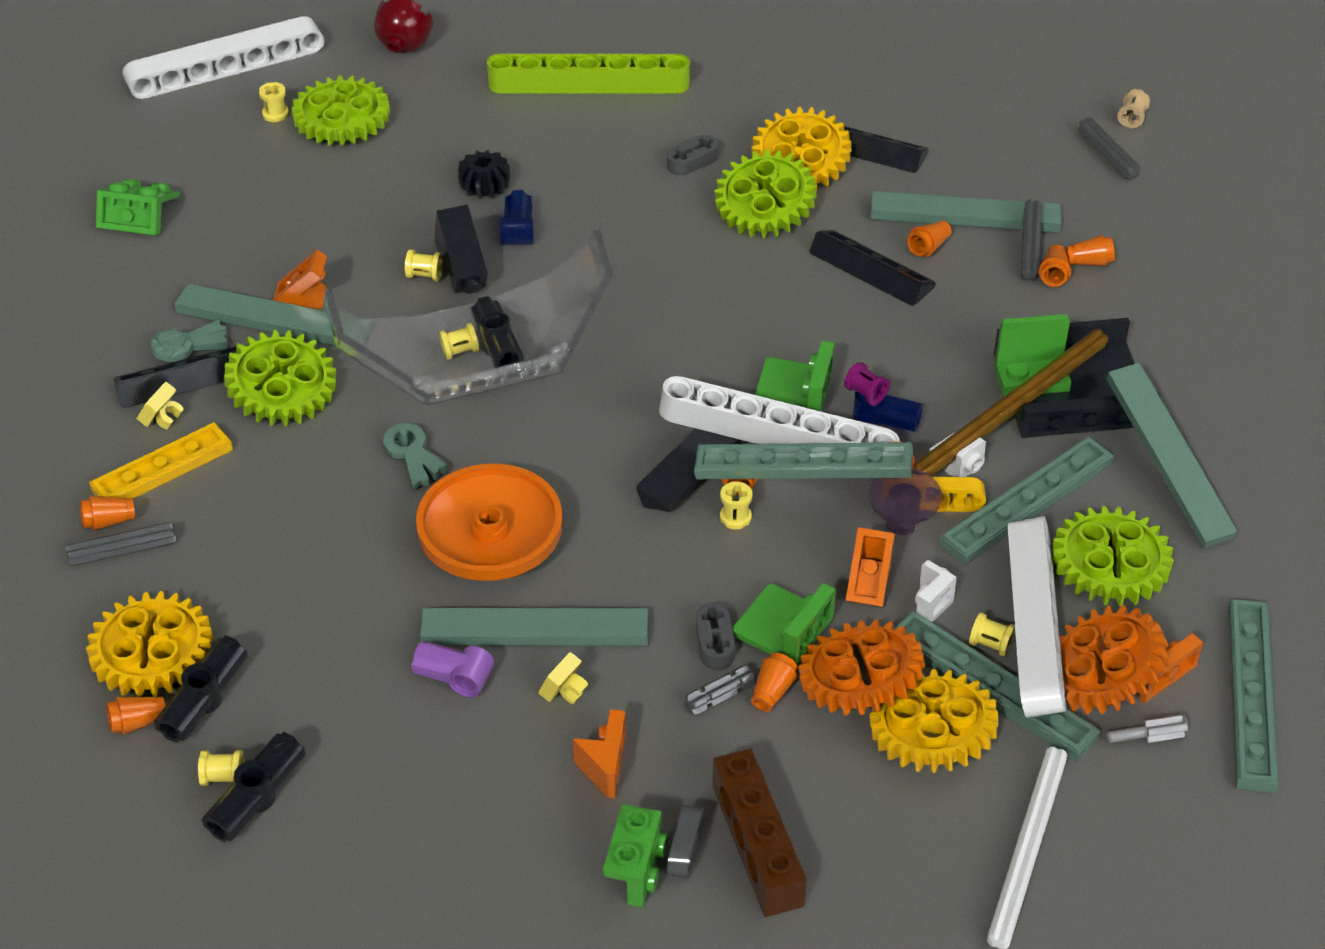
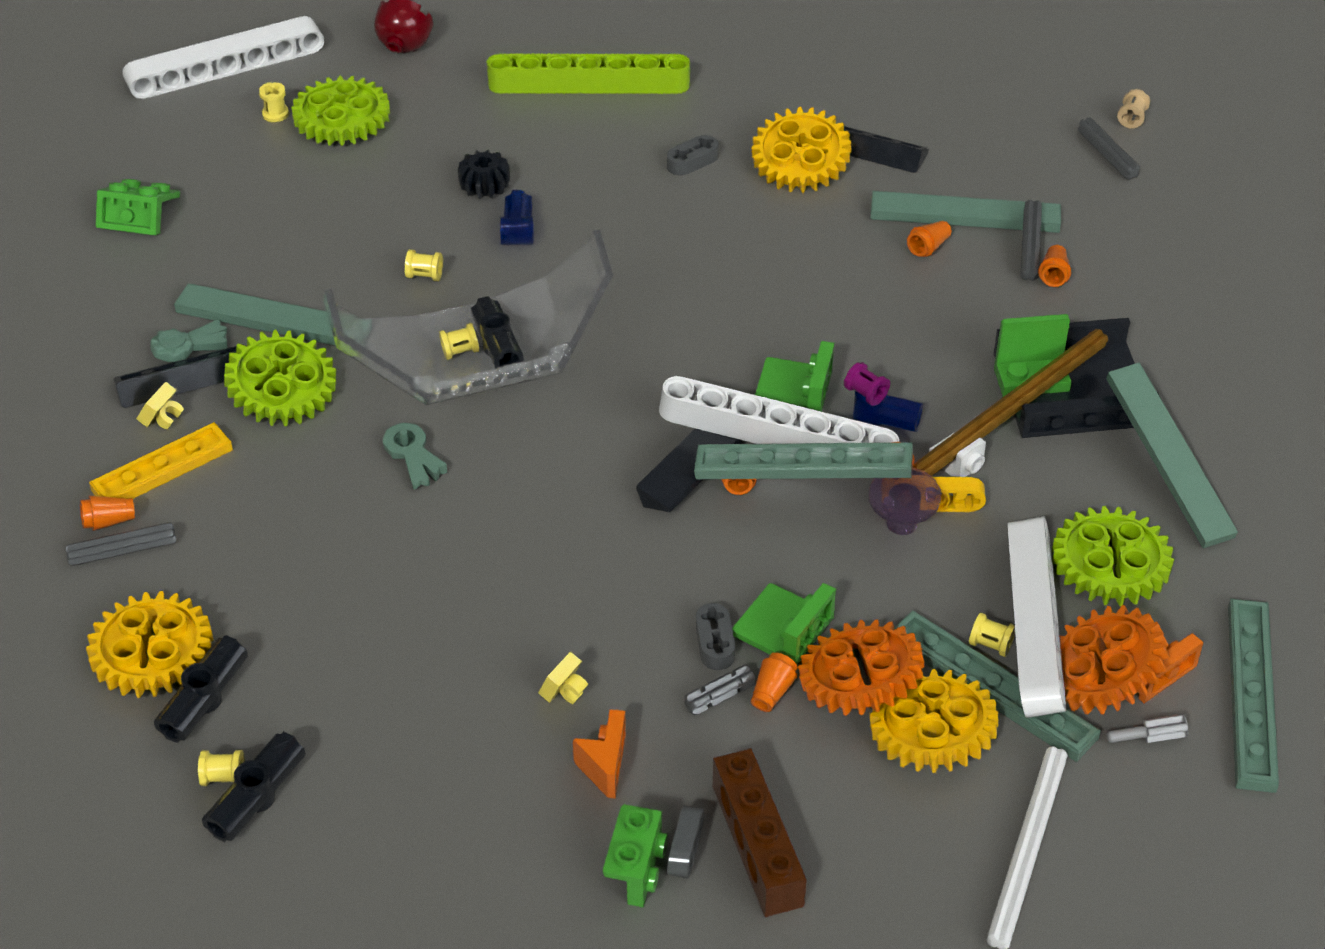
(132, 713): orange cone -> none
(303, 283): orange slope -> none
(460, 249): black slope -> none
(463, 670): medium lavender piece -> none
(489, 522): orange dish -> none
(535, 626): sand green tile -> none
(728, 498): light yellow bush -> none
(765, 193): lime gear -> none
(870, 567): orange slope -> none
(871, 266): black slope -> none
(935, 591): white bracket -> none
(1026, 500): sand green tile -> none
(1092, 252): orange cone -> none

